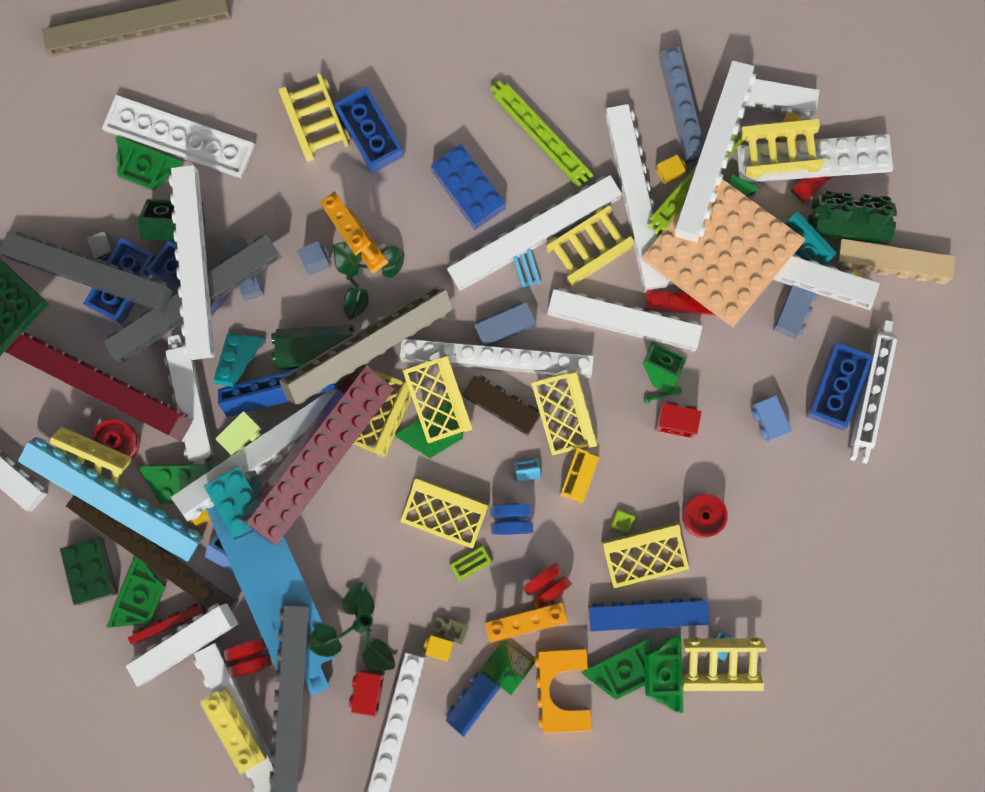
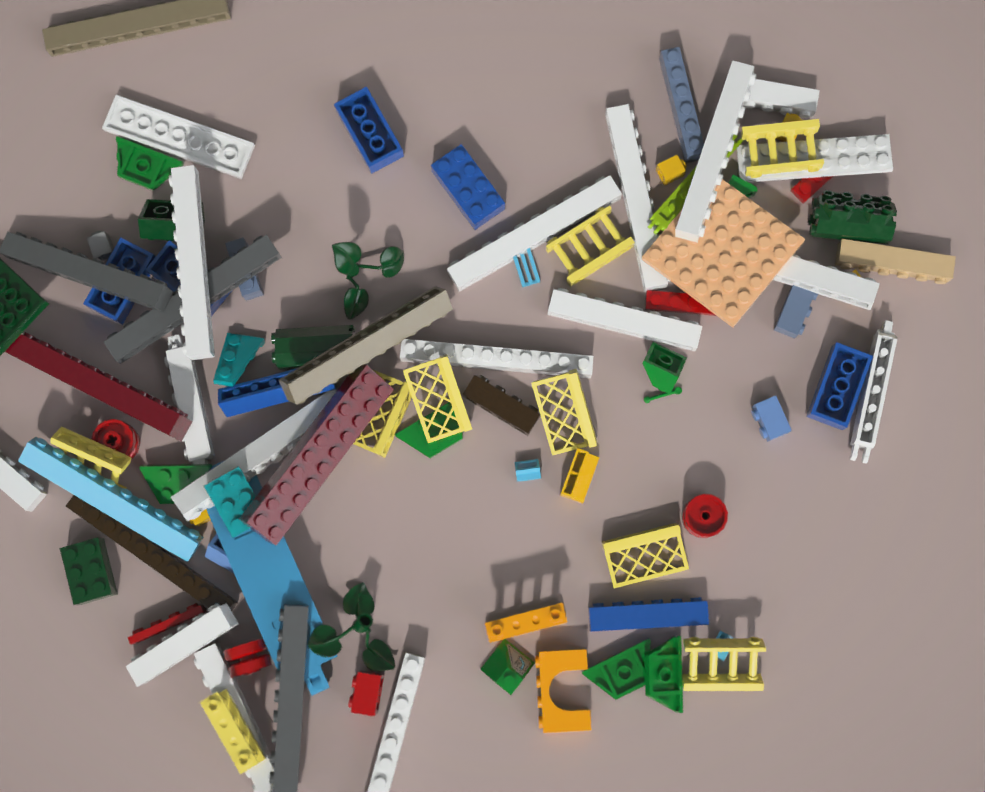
(138, 597): green wing -> none
(240, 433): yellowish green brick -> none
(302, 131): light yellow fence -> none
(314, 257): sand blue brick -> none
(353, 232): light orange fence -> none
(438, 647): yellow brick -> none
(449, 496): light yellow fence -> none
(453, 630): olive plate -> none
(456, 571): lime tile -> none
(471, 703): blue slope -> none
(505, 324): sand blue brick -> none
(511, 516): blue wheel -> none
(541, 133): lime hinge -> none
(548, 587): red wheel -> none
(622, 521): lime tile -> none
(678, 420): red brick -> none
(814, 246): teal plate -> none

